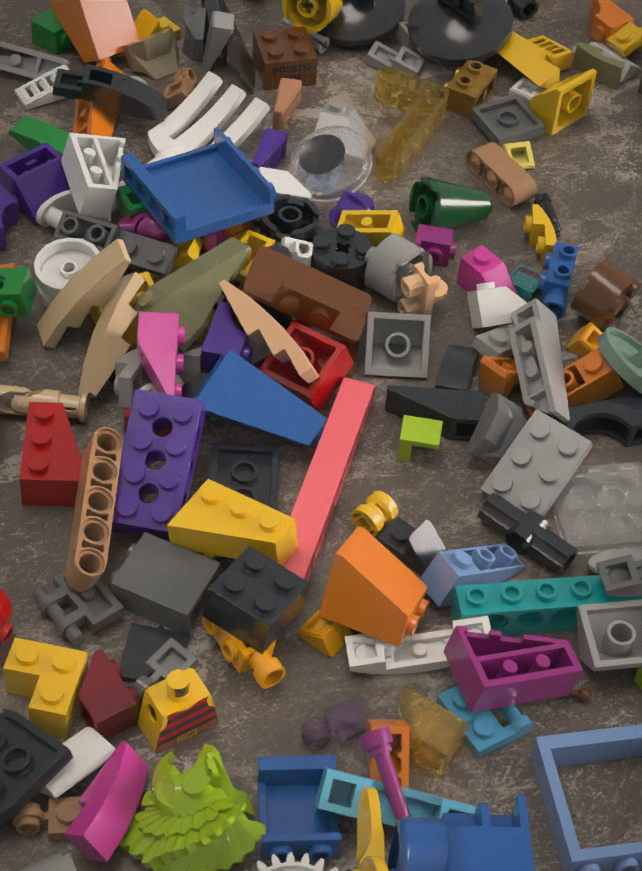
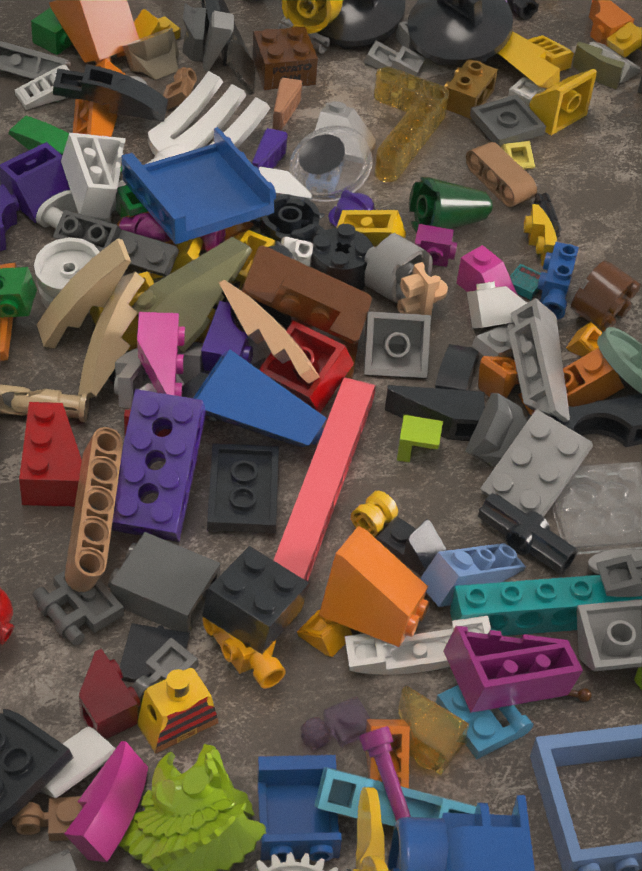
(51, 679): yellow brick -> none
(228, 523): yellow wedge -> none

